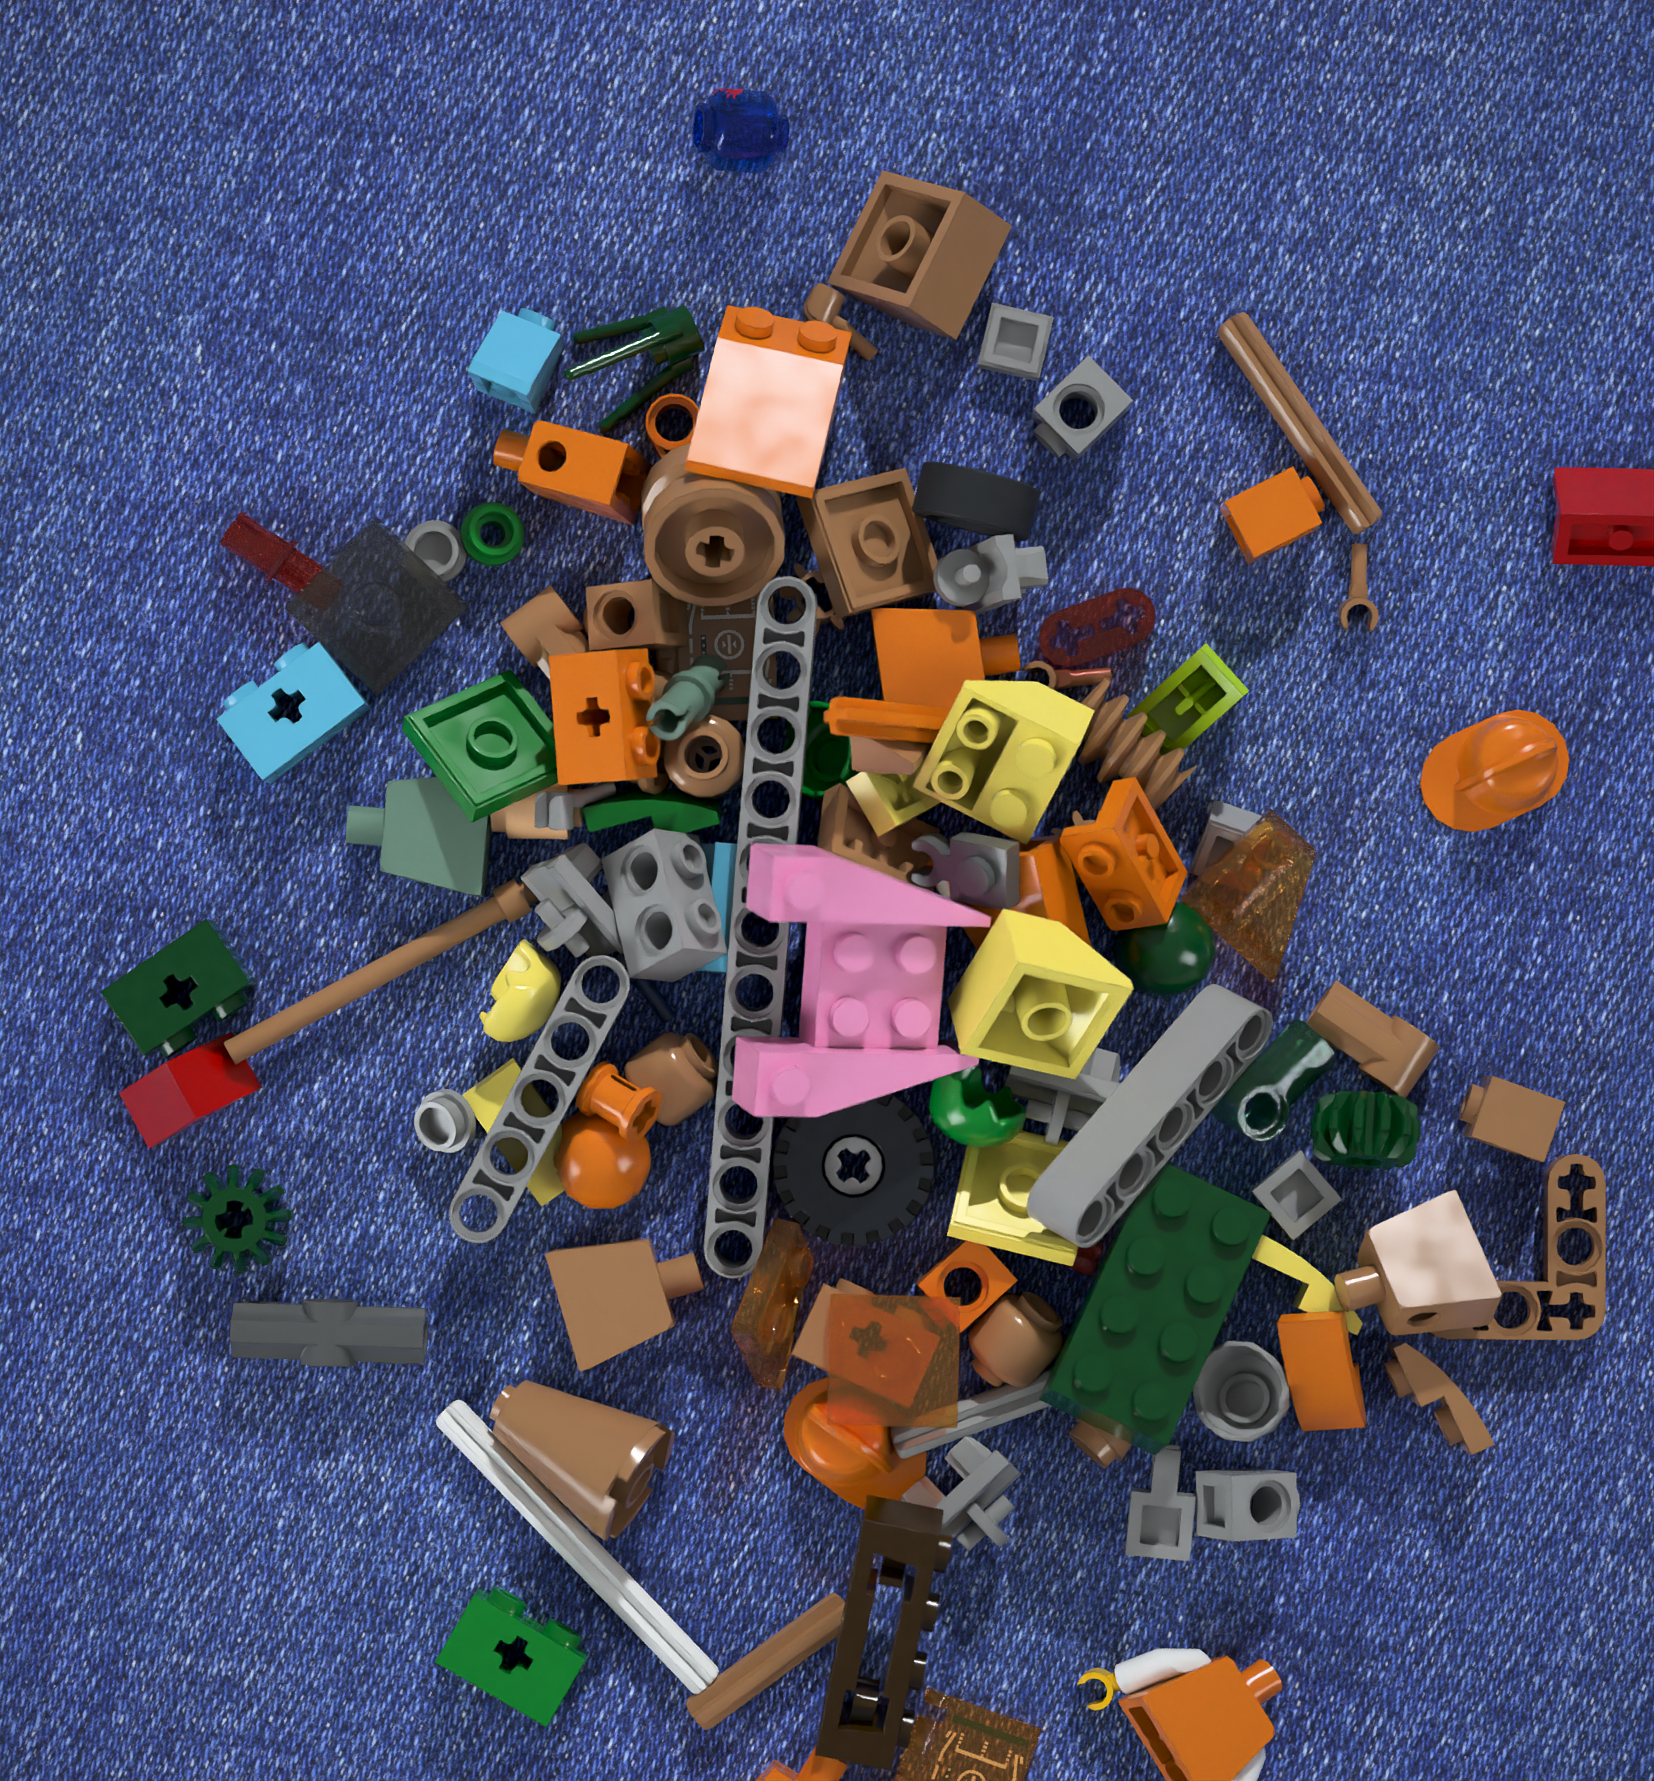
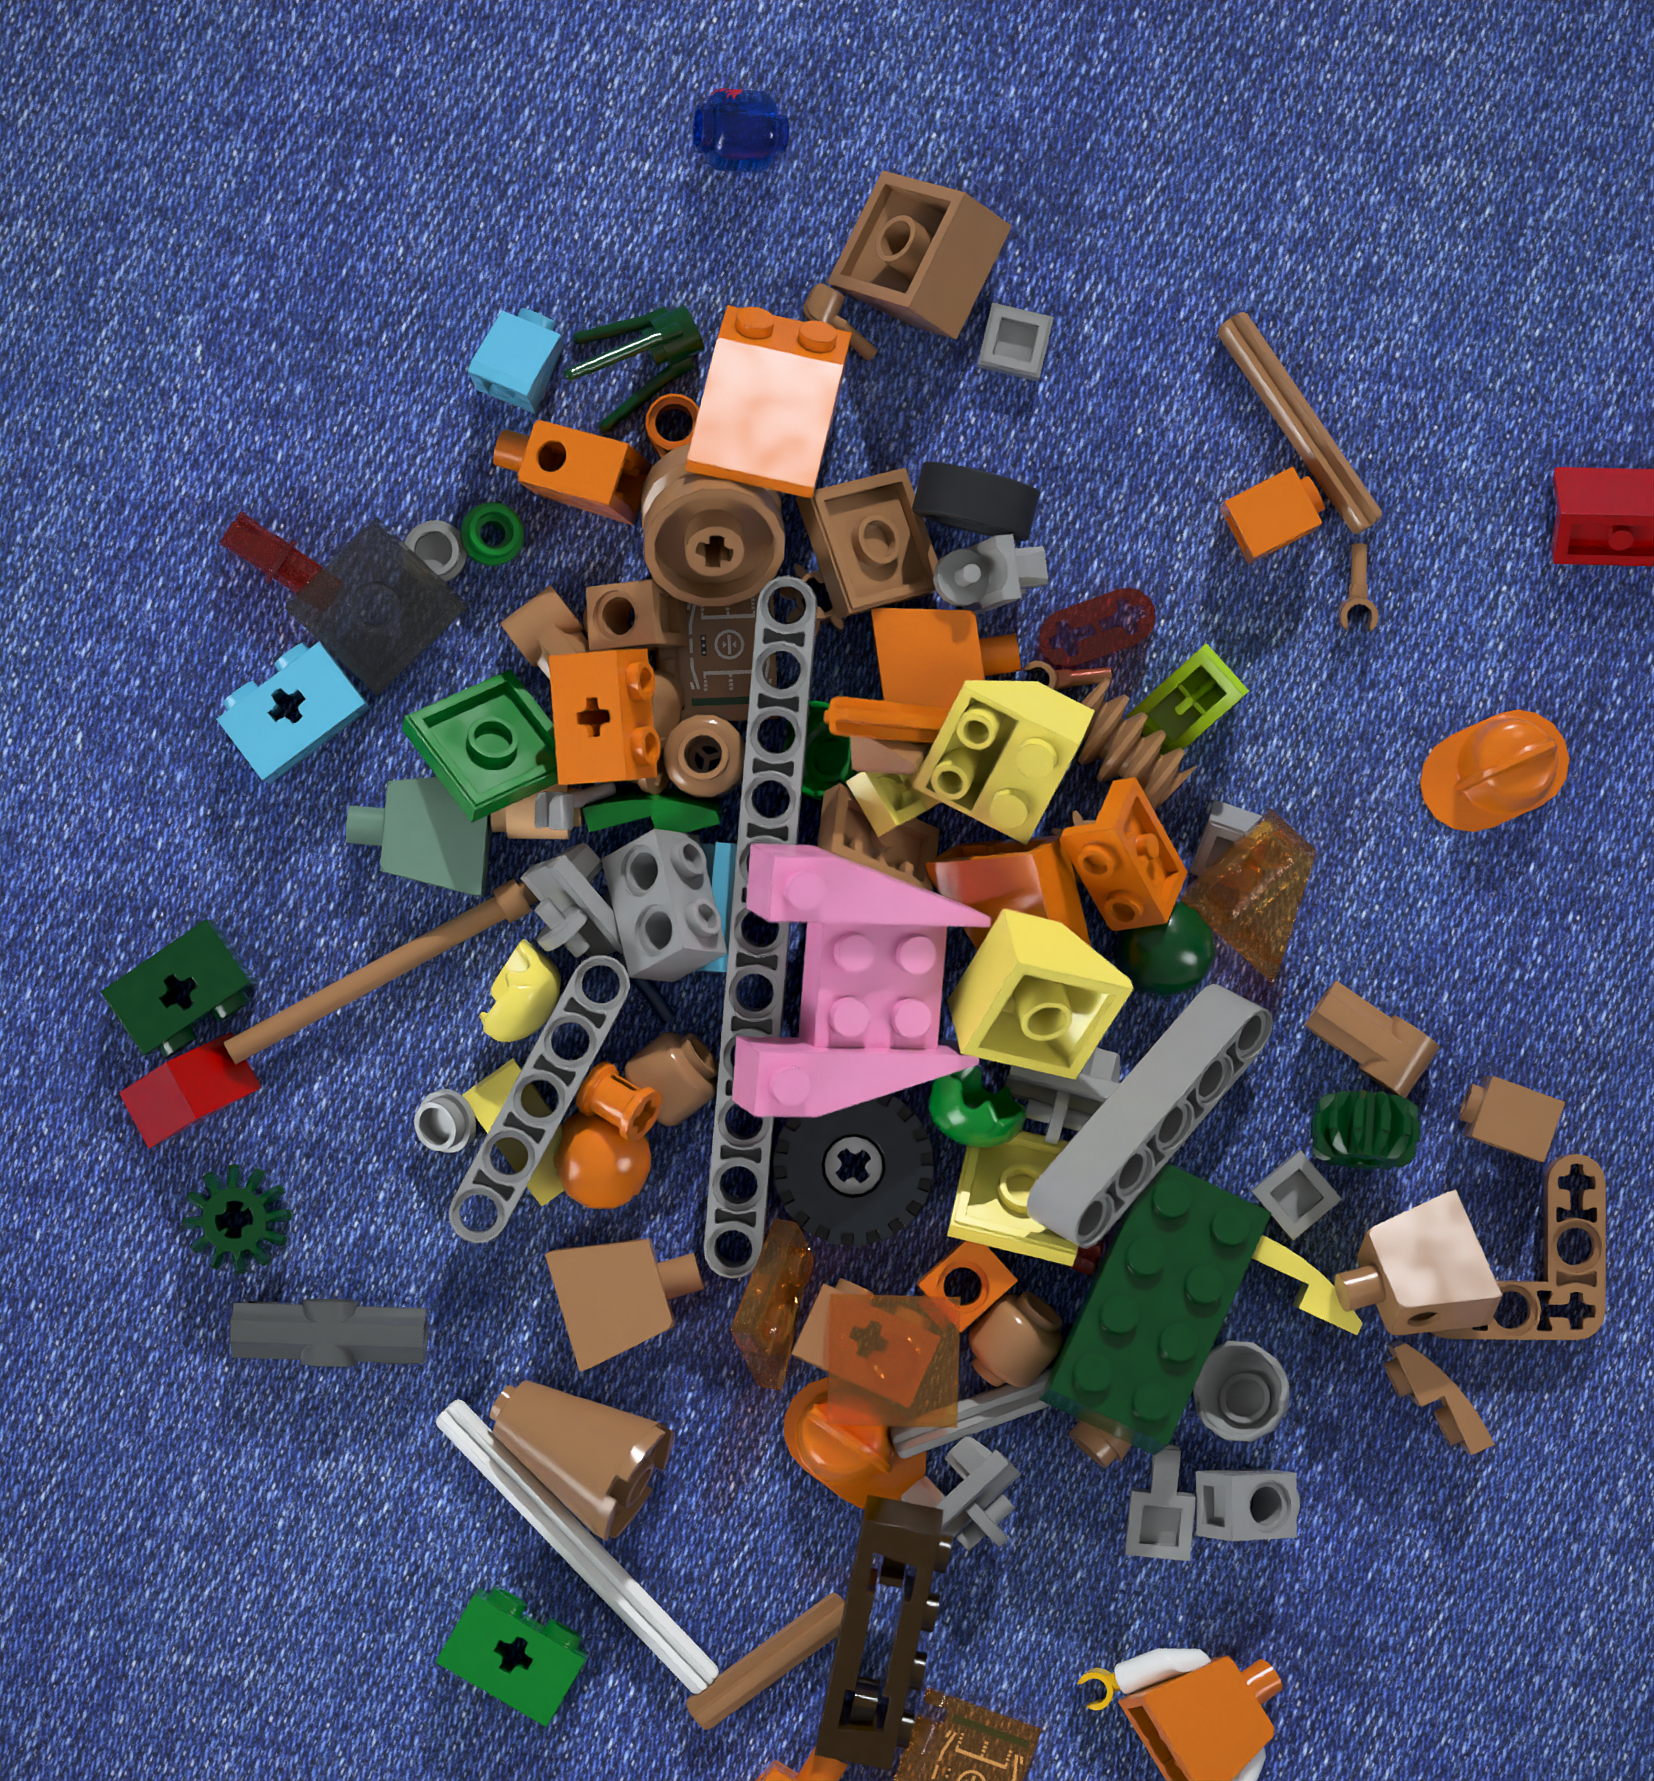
(688, 697): sand green pin -> none
(977, 866): dark grey plate -> none
(1087, 383): light grey brick -> none
(1276, 1082): clear green piece -> none
(1321, 1371): orange slope -> none

